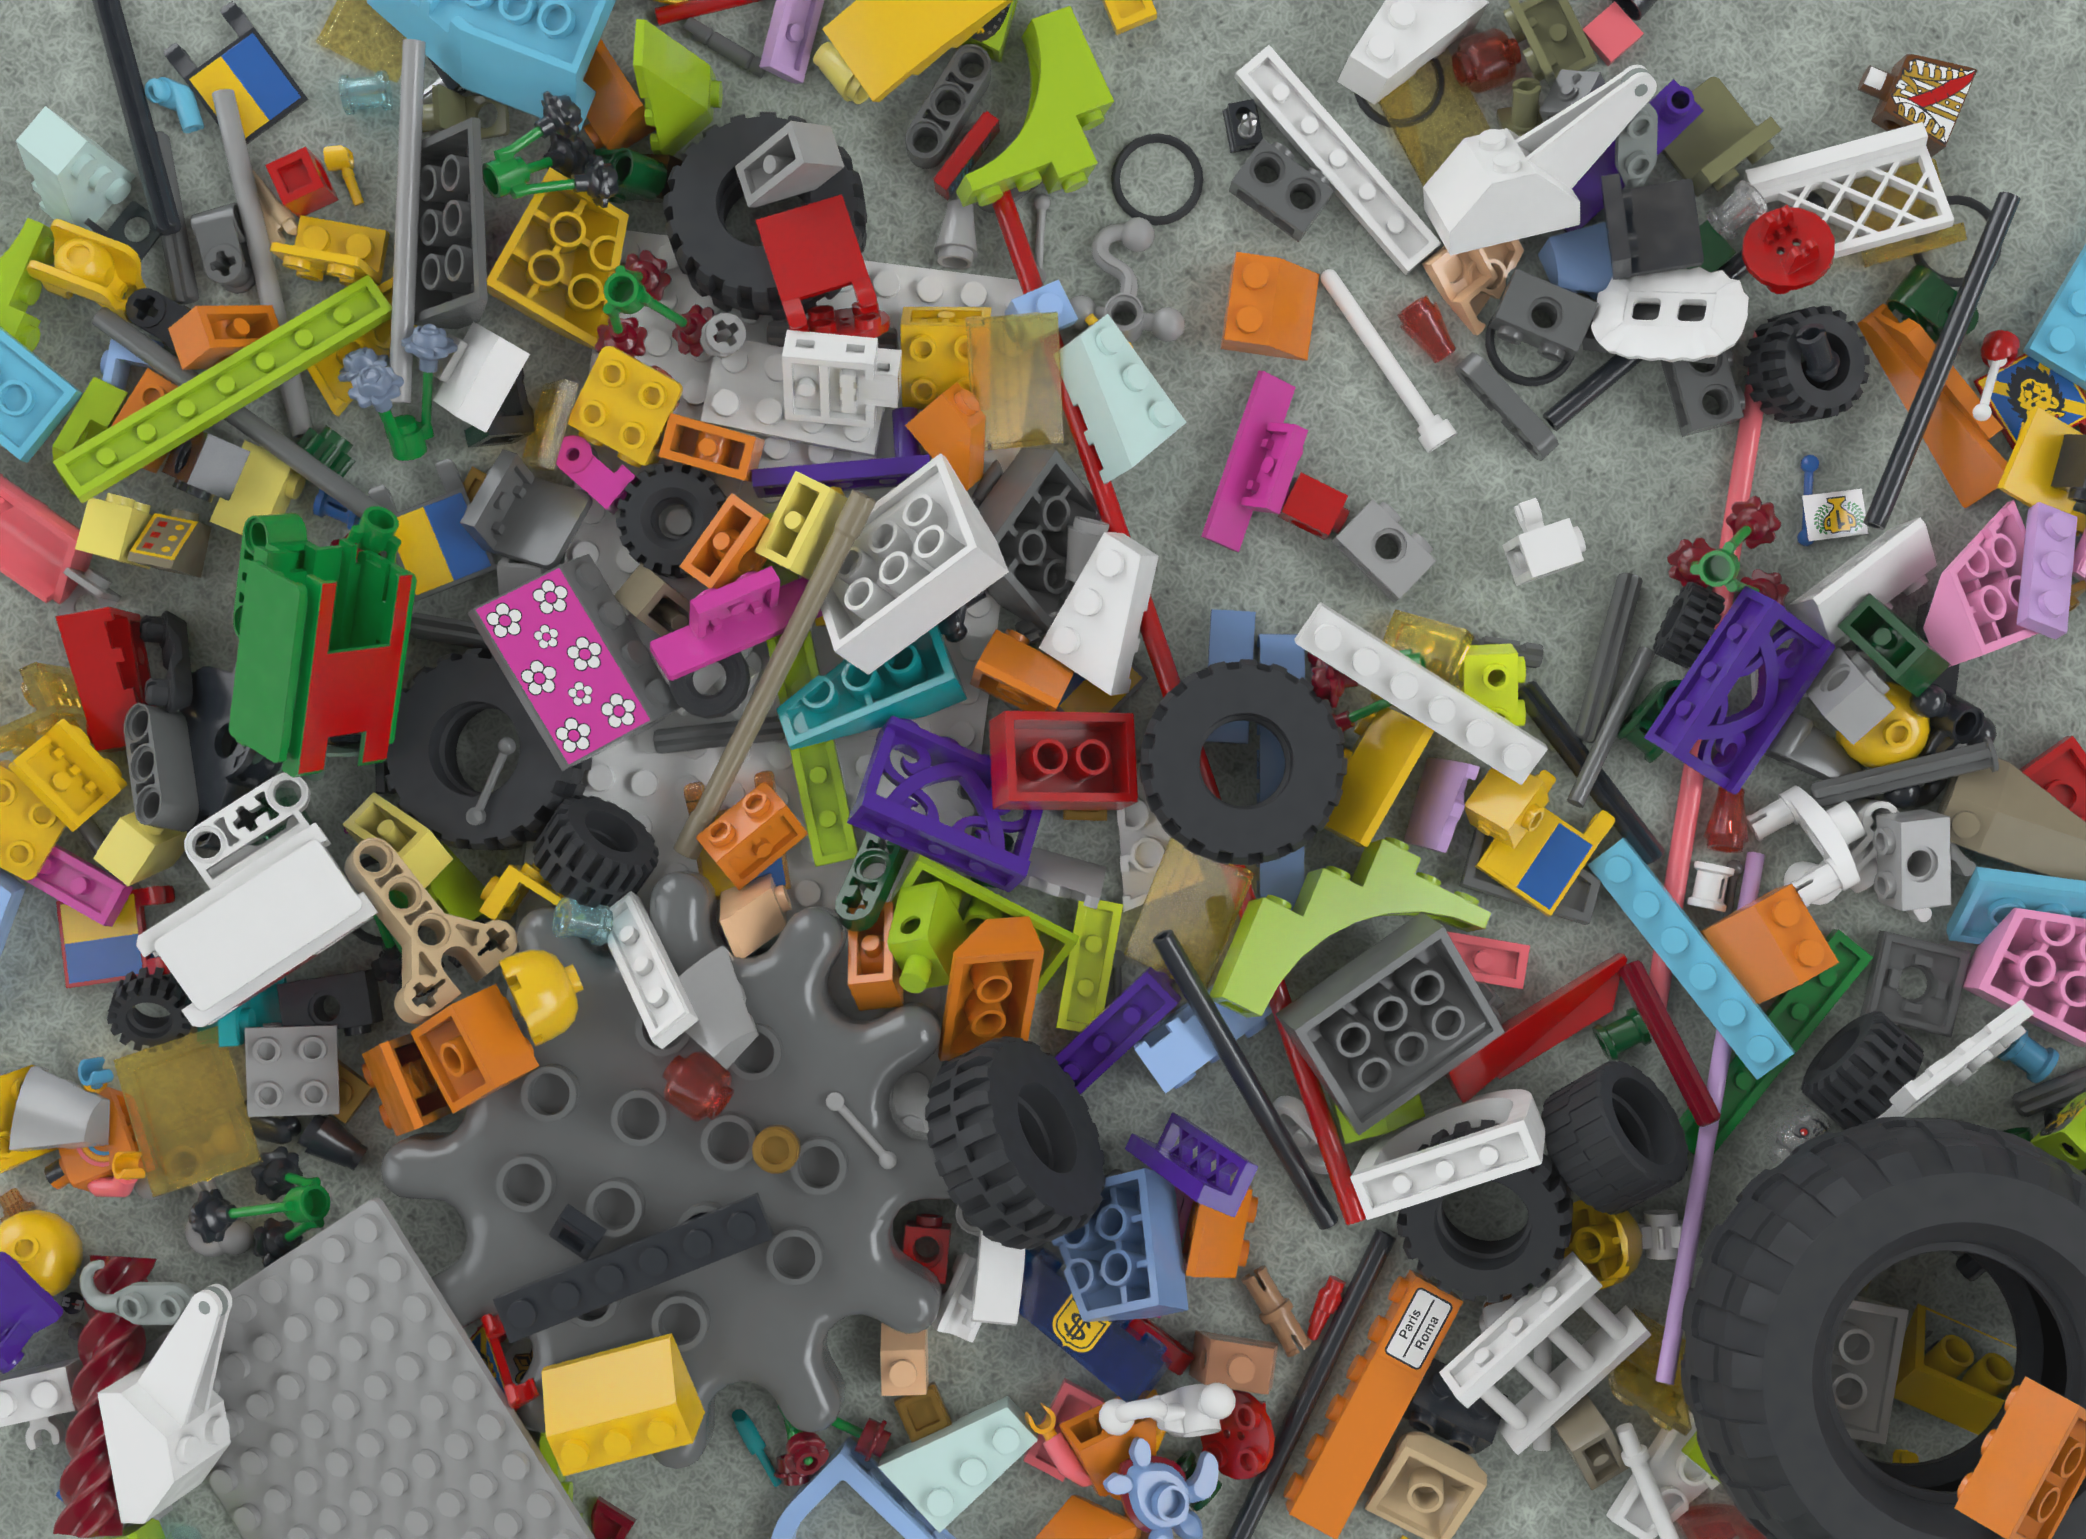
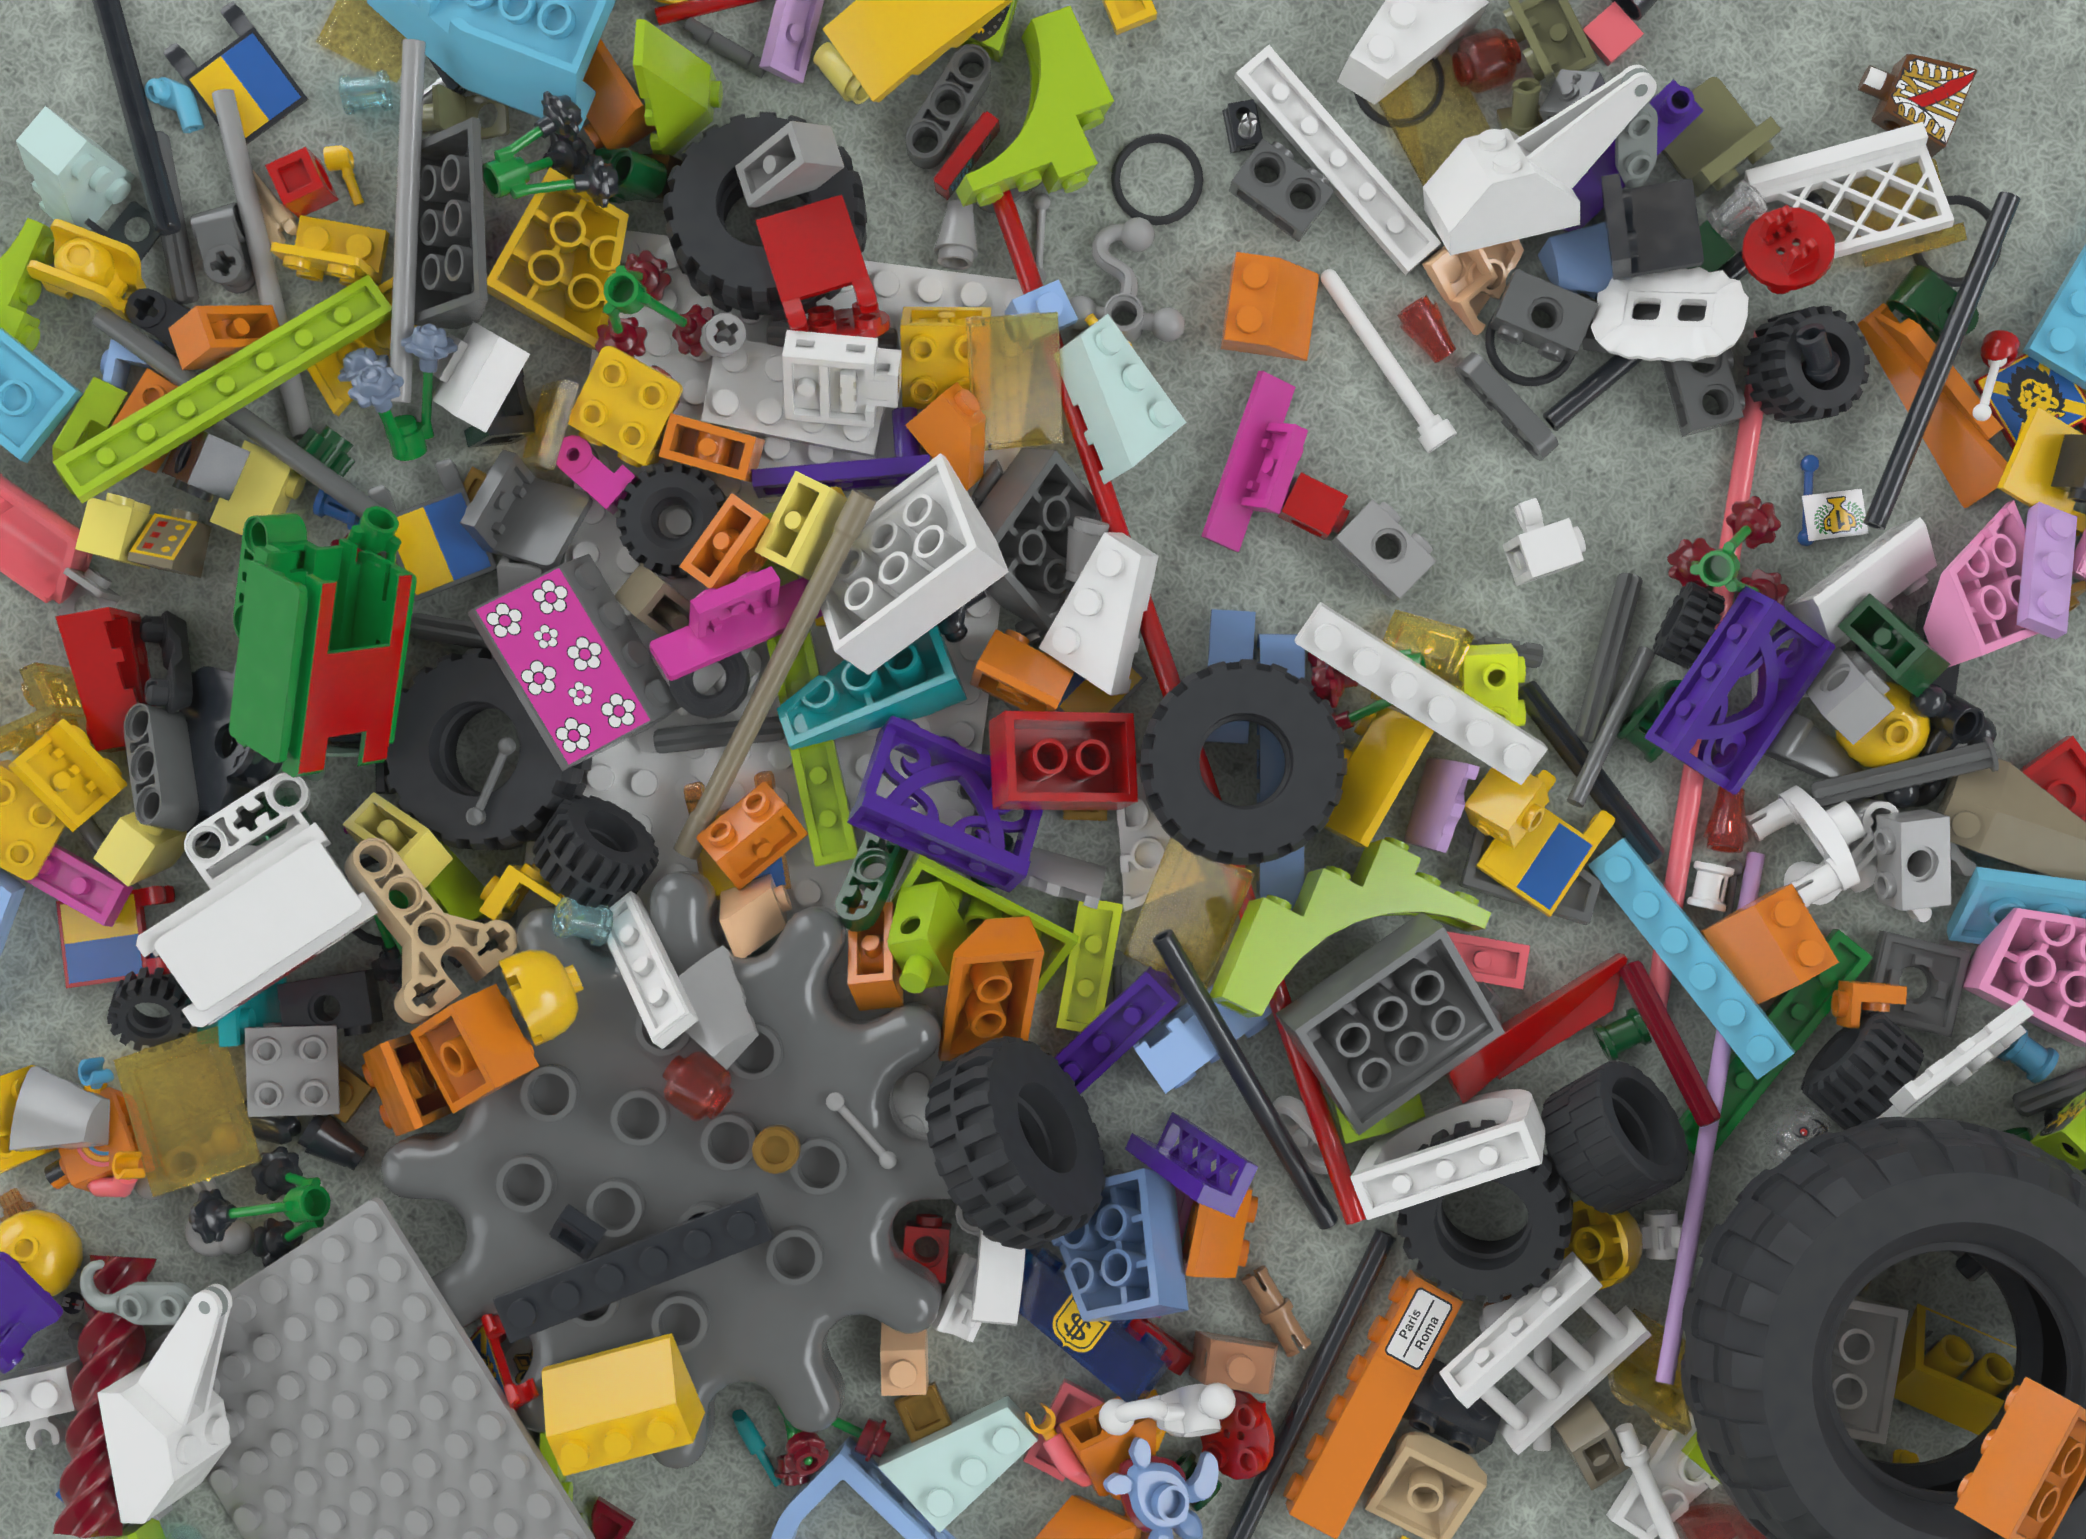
(1326, 1304): red piece -> none
(1874, 997): none -> orange bracket

